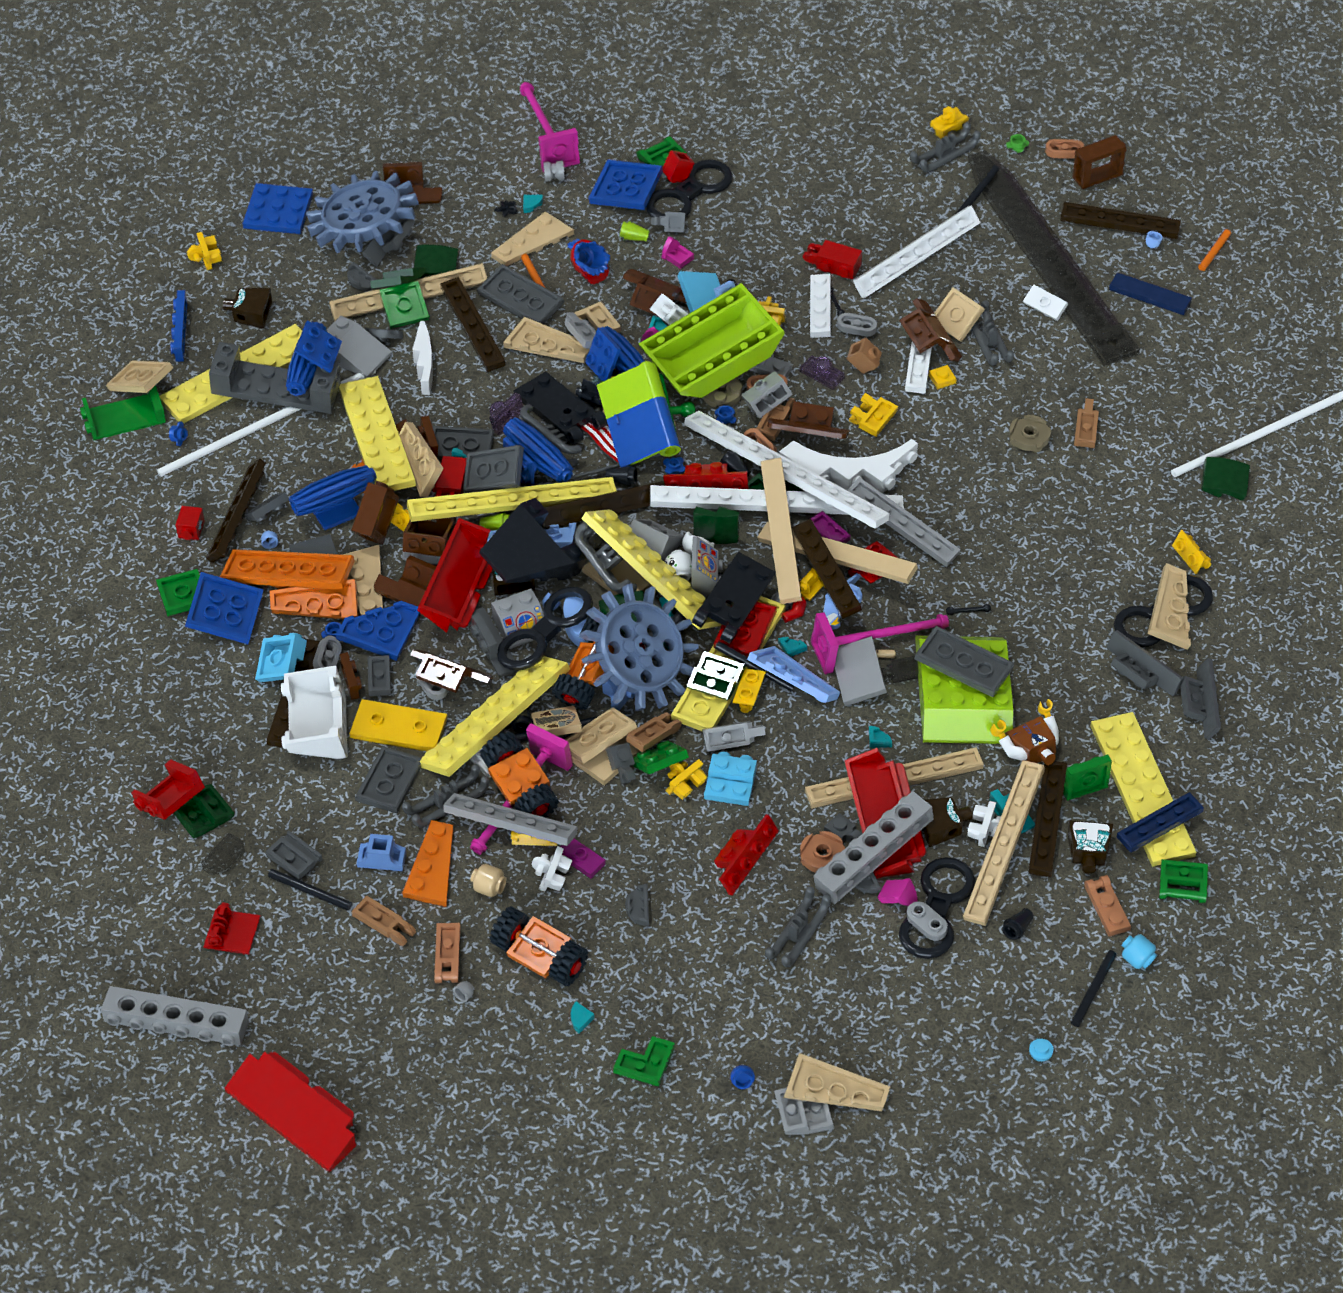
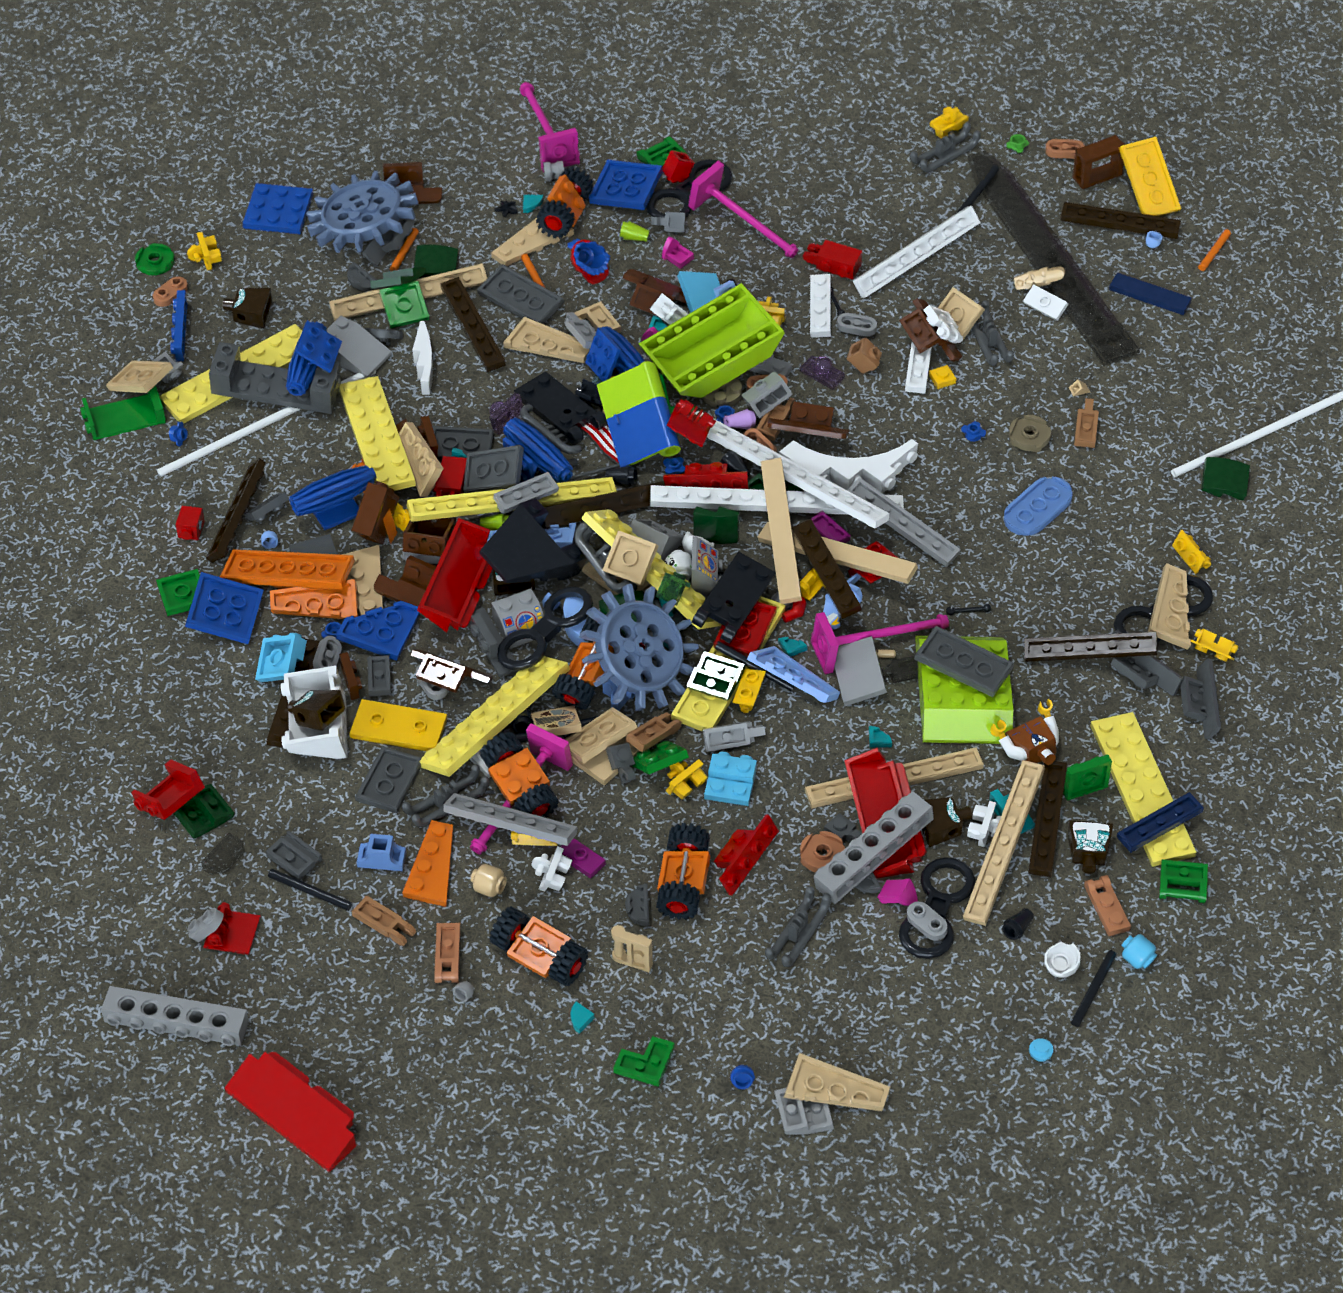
(157, 267): none -> green tile
(168, 291): none -> nougat plate
(175, 372): none -> light grey bracket
(205, 924): none -> light grey plate
(317, 708): none -> dark brown torso
(390, 526): none -> orange sticker
(404, 250): none -> orange bar
(533, 488): none -> light grey plate
(565, 203): none -> plate
(630, 558): none -> tan plate
(639, 949): none -> tan plate
(672, 587): none -> clear green bracket
(683, 871): none -> plate
(689, 424): none -> red hinge
(709, 184): none -> dark pink tile
(741, 420): none -> lavender cone
(878, 414): yellow plate -> none
(946, 325): none -> white plate
(973, 431): none -> blue plate
(1038, 506): none -> medium blue tile
(1039, 277): none -> tan hinge
(1062, 959): none -> white hair
(1079, 388): none -> tan piece
(1090, 646): none -> plate
(1150, 177): none -> yellow plate
(1223, 648): none -> yellow hinge

